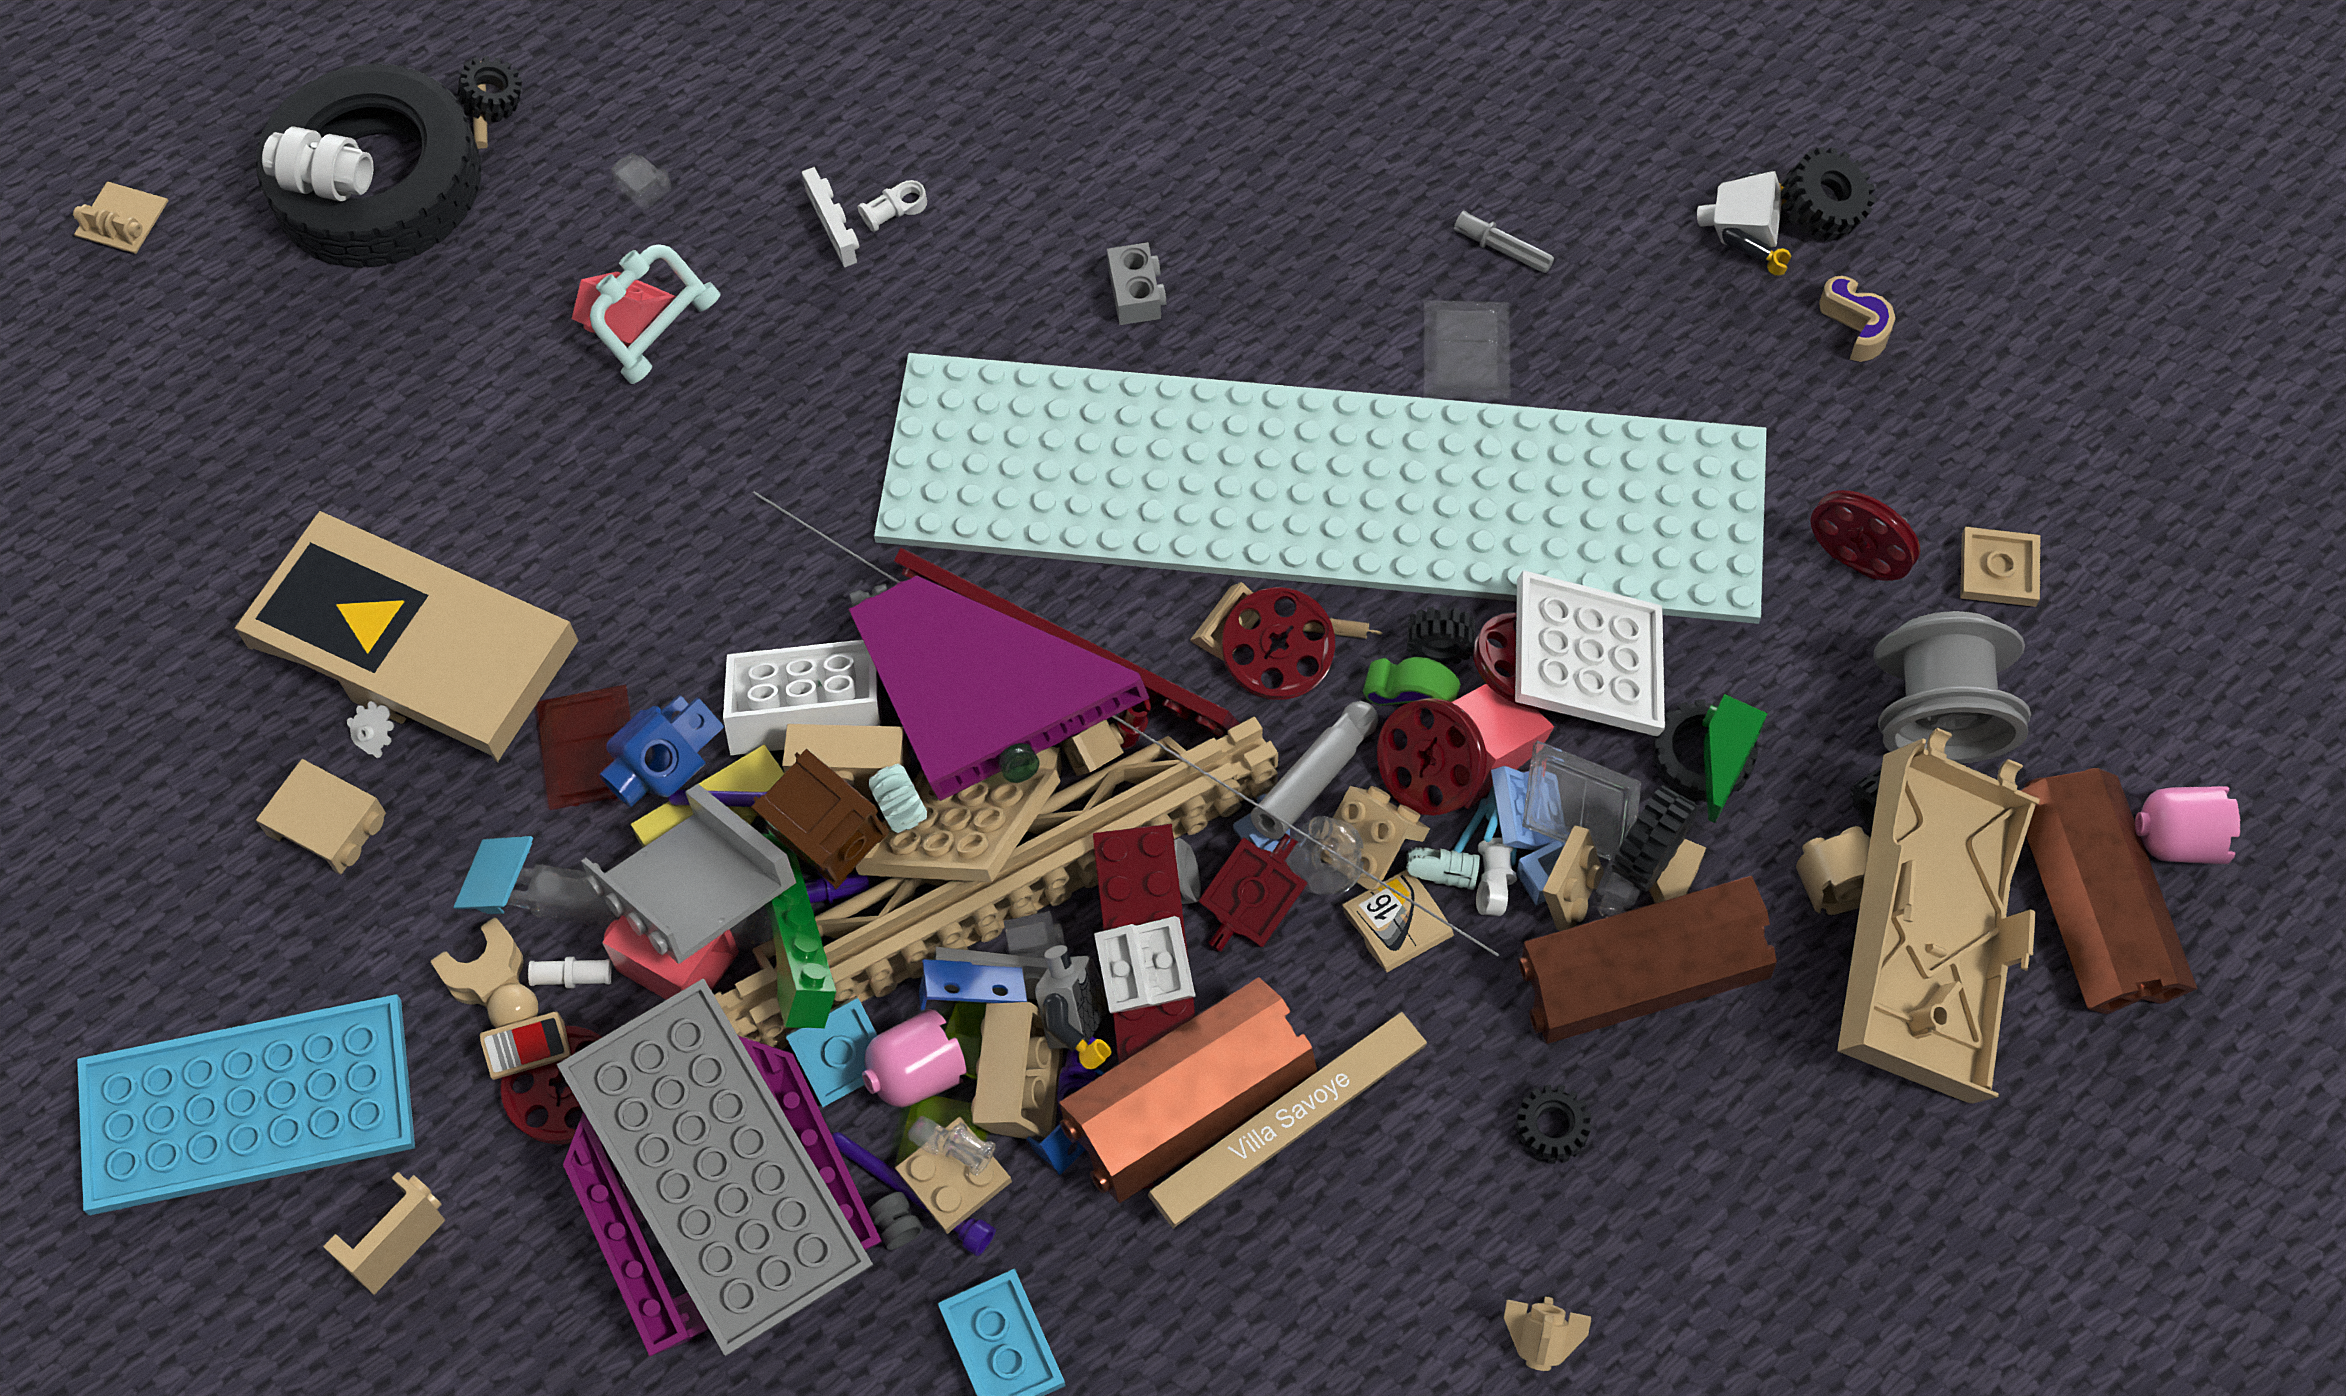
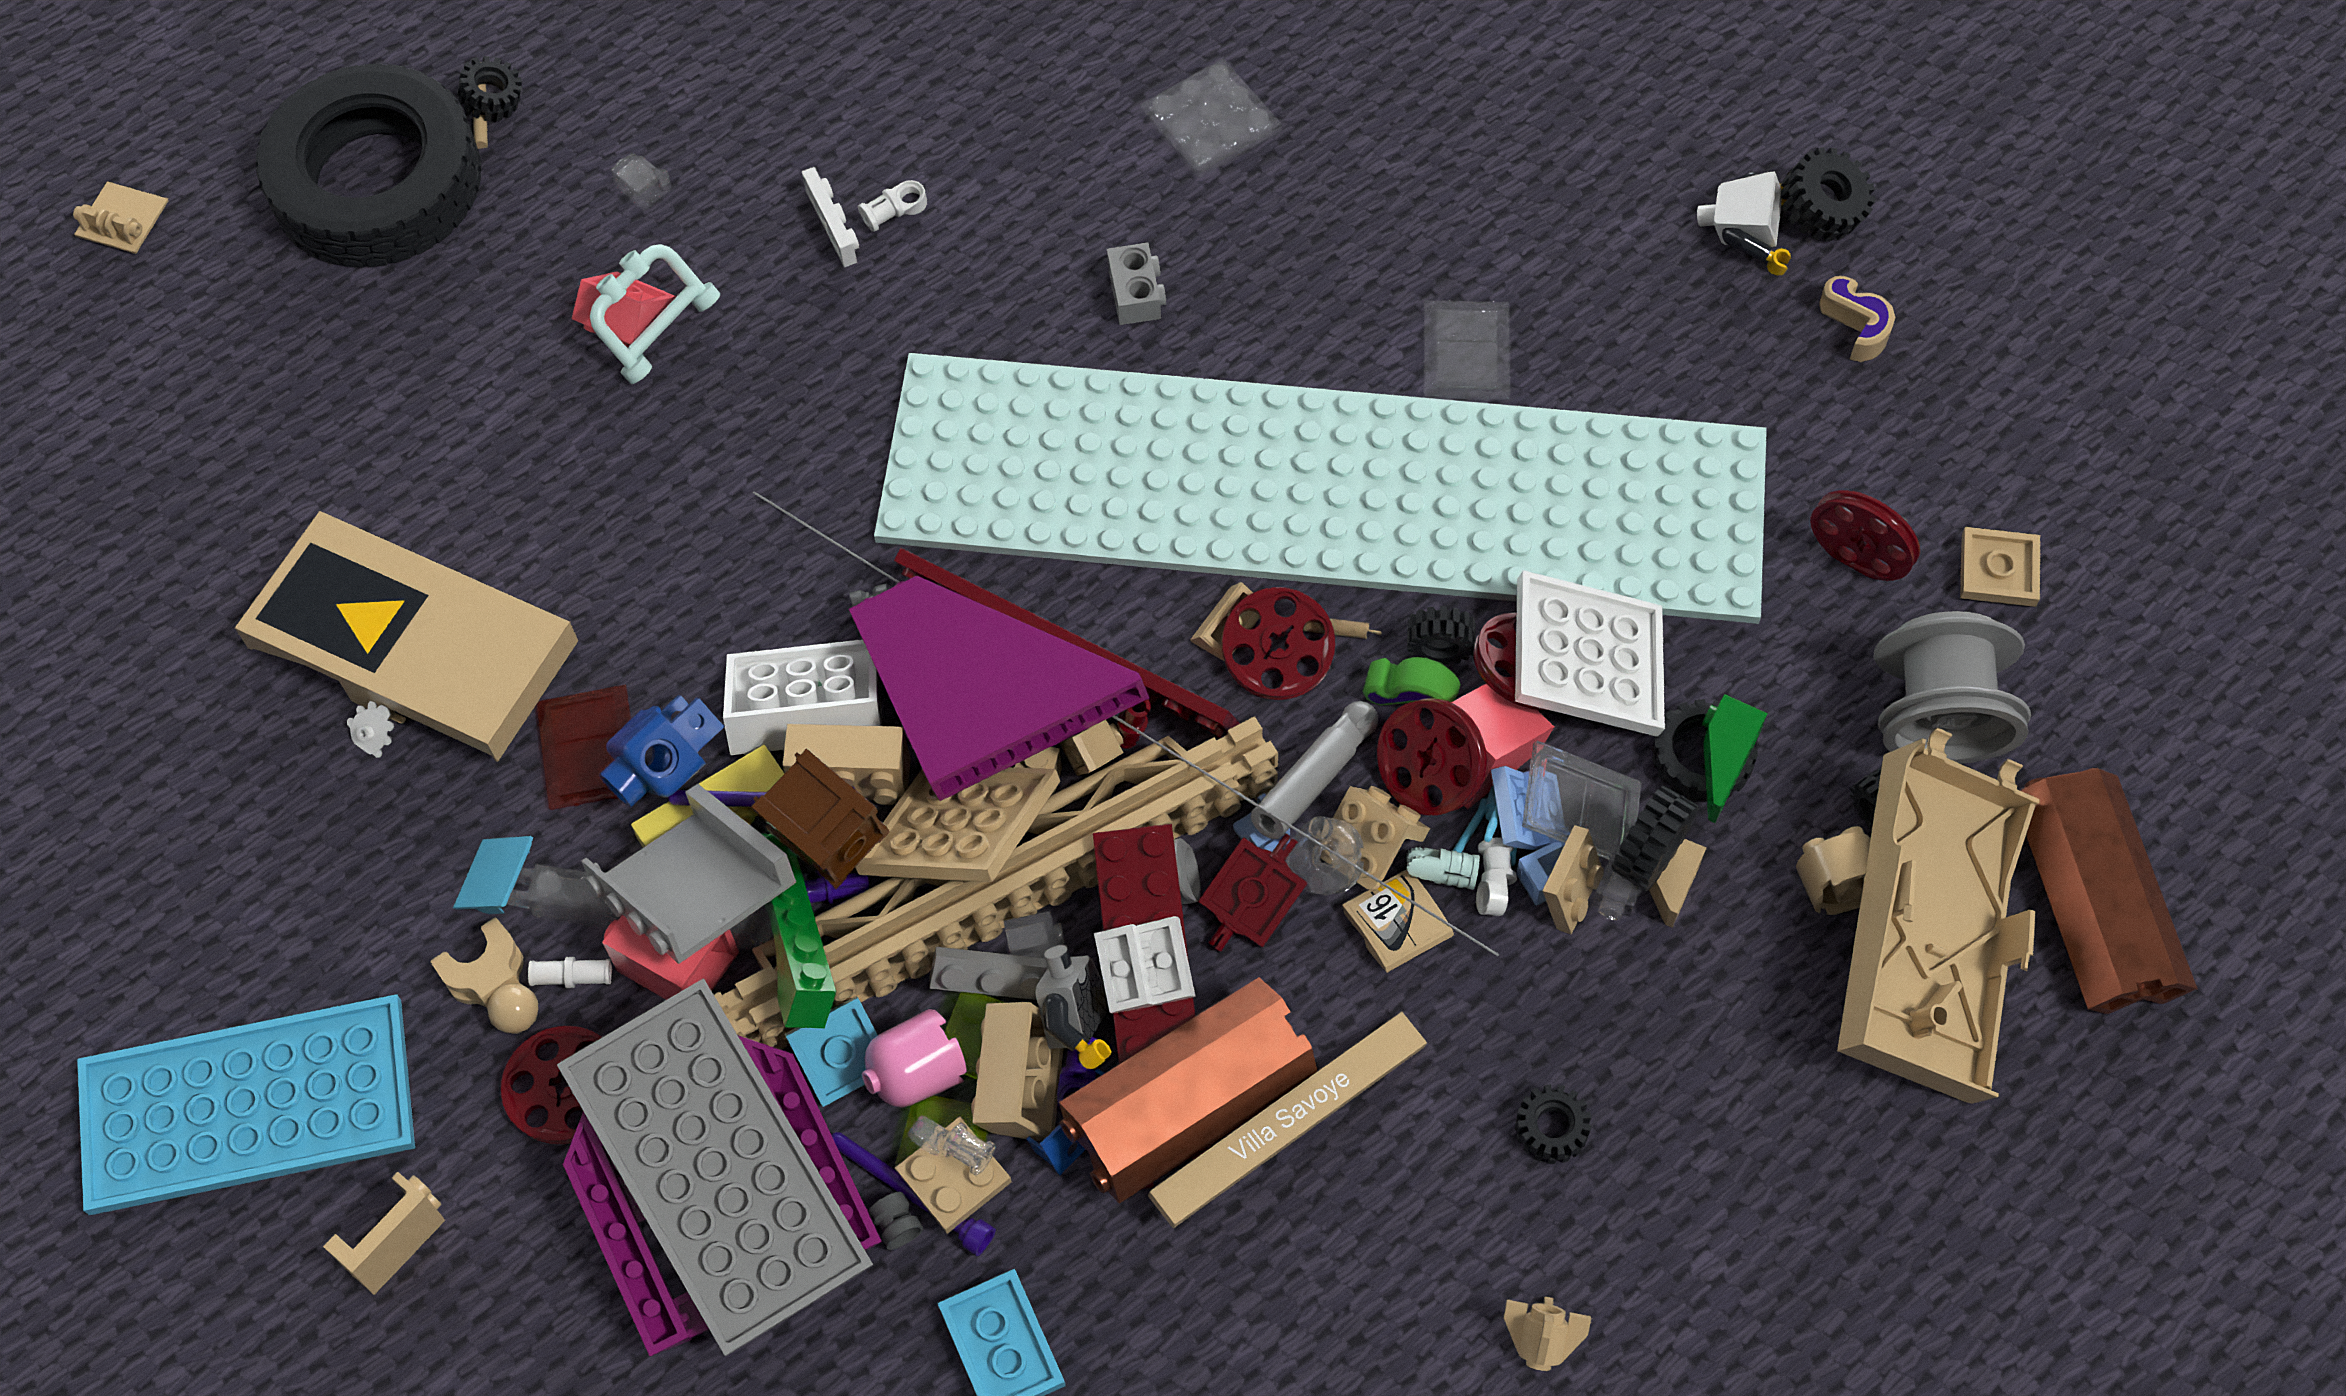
(308, 162): white piece -> none
(322, 815): tan panel -> none
(525, 1045): slope -> none
(897, 798): light aqua gear -> none
(973, 982): piece -> none
(1018, 762): clear green tile -> none
(1210, 118): none -> clear plate
(1489, 235): light grey axle -> none
(1648, 959): copper panel -> none
(2189, 824): bright pink cylinder -> none

